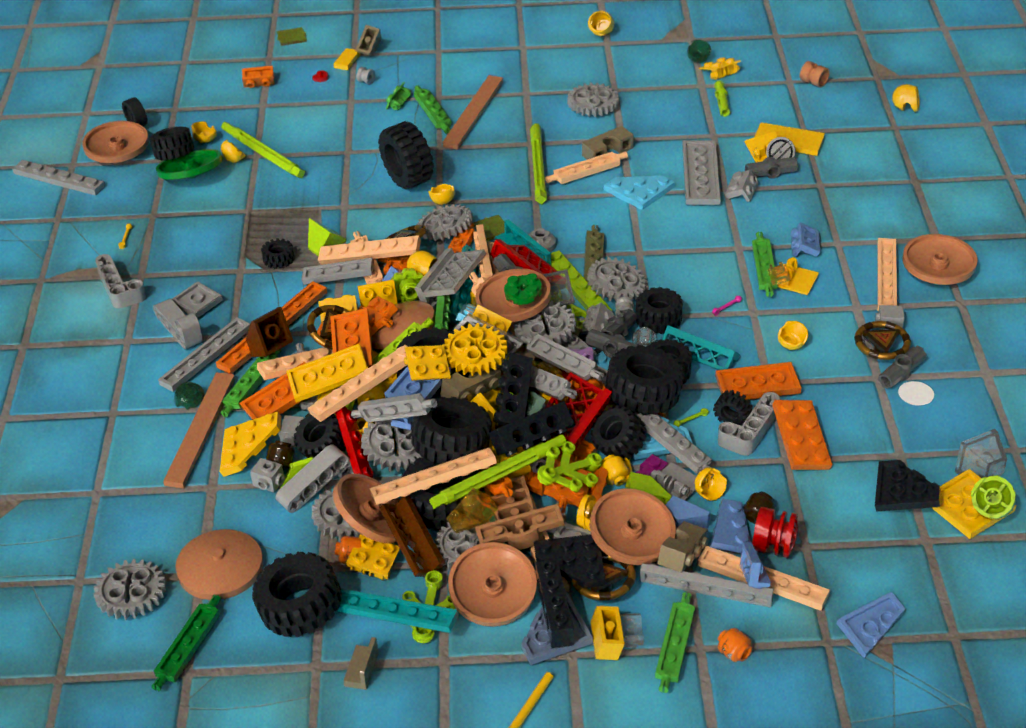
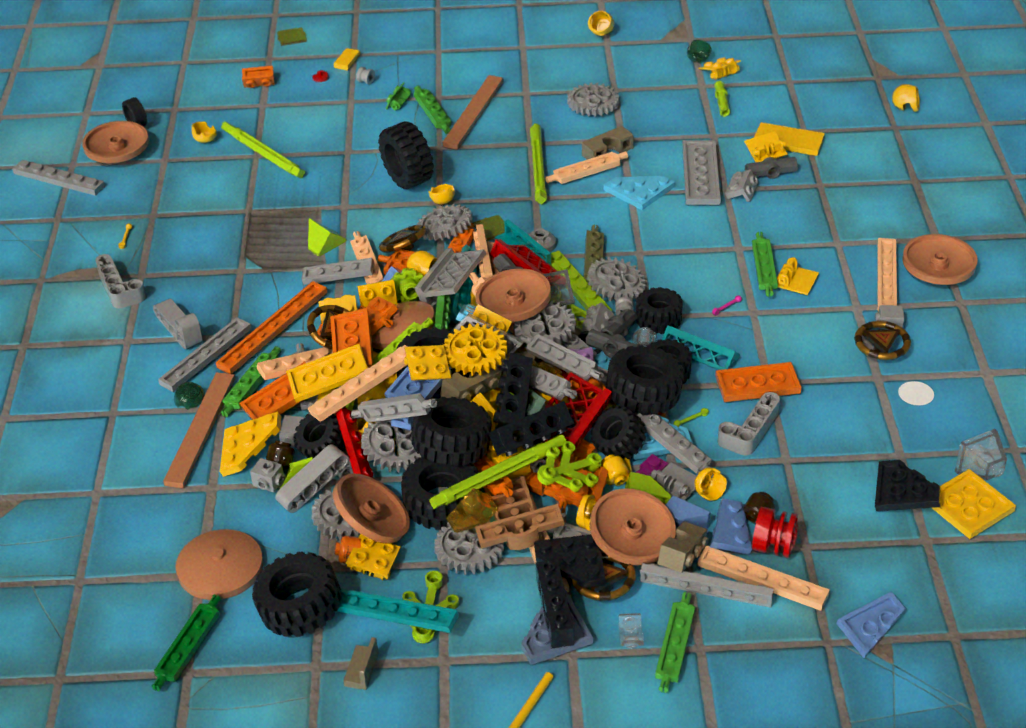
(113, 589): light grey gear -> none
(171, 143): black tyre -> none
(190, 165): green dish -> none
(197, 299): light grey plate -> none
(231, 152): yellow hair -> none
(268, 333): reddish brown slope -> none
(277, 253): black tyre -> none
(369, 40): dark tan slope -> none
(369, 249): light nougat plate -> none
(415, 536): reddish brown fence -> none
(438, 474): light nougat plate -> none
(492, 584): nougat dish -> none
(514, 289): green plate -> none
(607, 633): yellow brick -> none
(733, 400): black tyre -> none
(734, 645): orange head -> none
(753, 568): medium blue bracket -> none
(778, 274): clear yellow tile -> none
(780, 148): light grey sticker -> none
(792, 335): yellow hair -> none
(802, 435): orange plate -> none
(805, 239): medium blue bracket -> none
(815, 74): nougat wheel -> none
(902, 367): dark grey piece -> none
(993, 497): lime cylinder -> none

